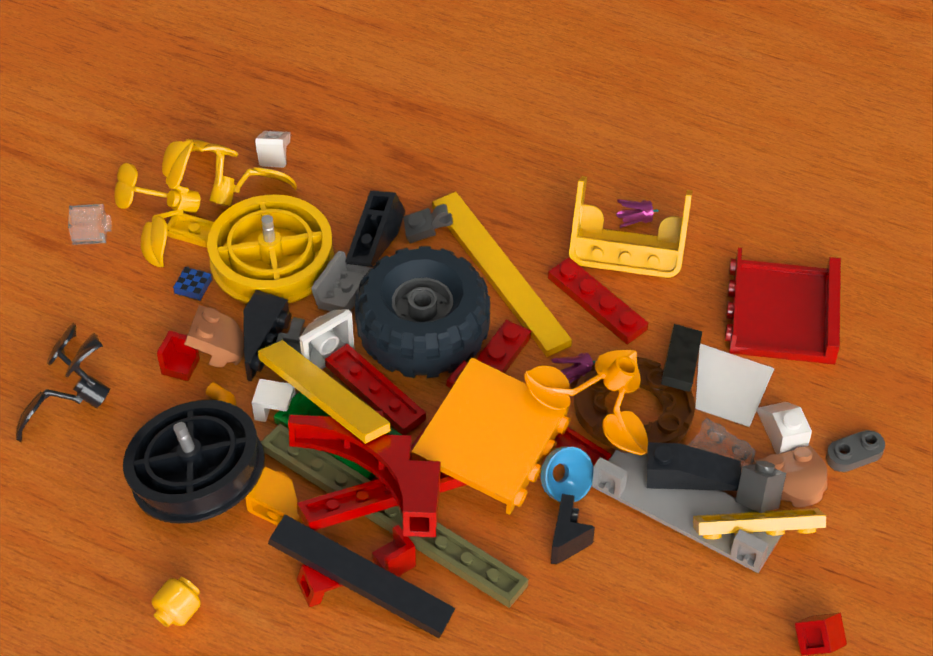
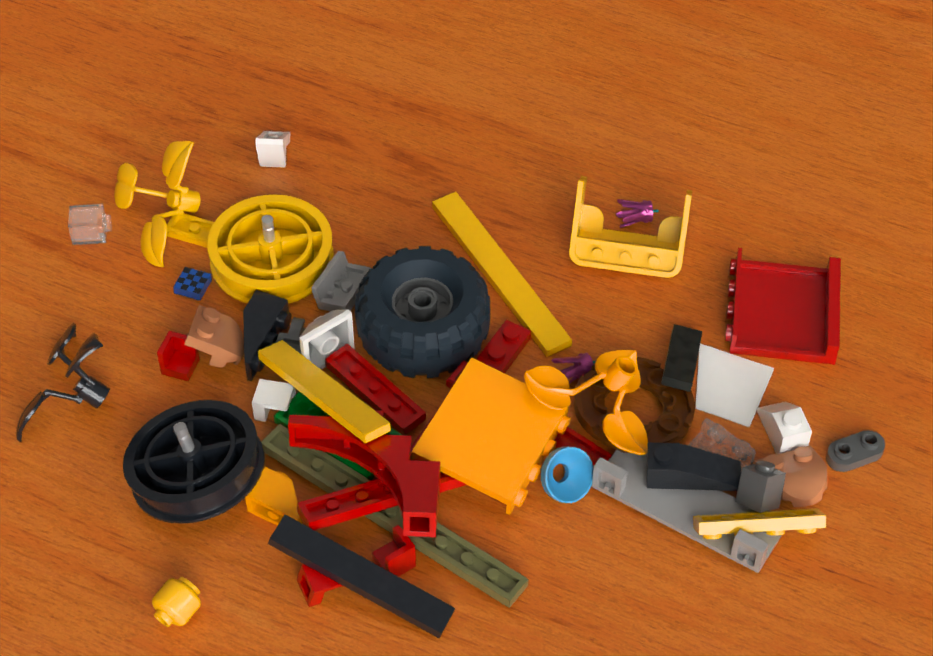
(220, 394): light orange arm -> none
(224, 186): yellow plant -> none
(376, 228): black slope -> none
(424, 222): dark grey plate -> none
(569, 535): black slope -> none
(598, 300): red plate -> none
(820, 634): red panel -> none

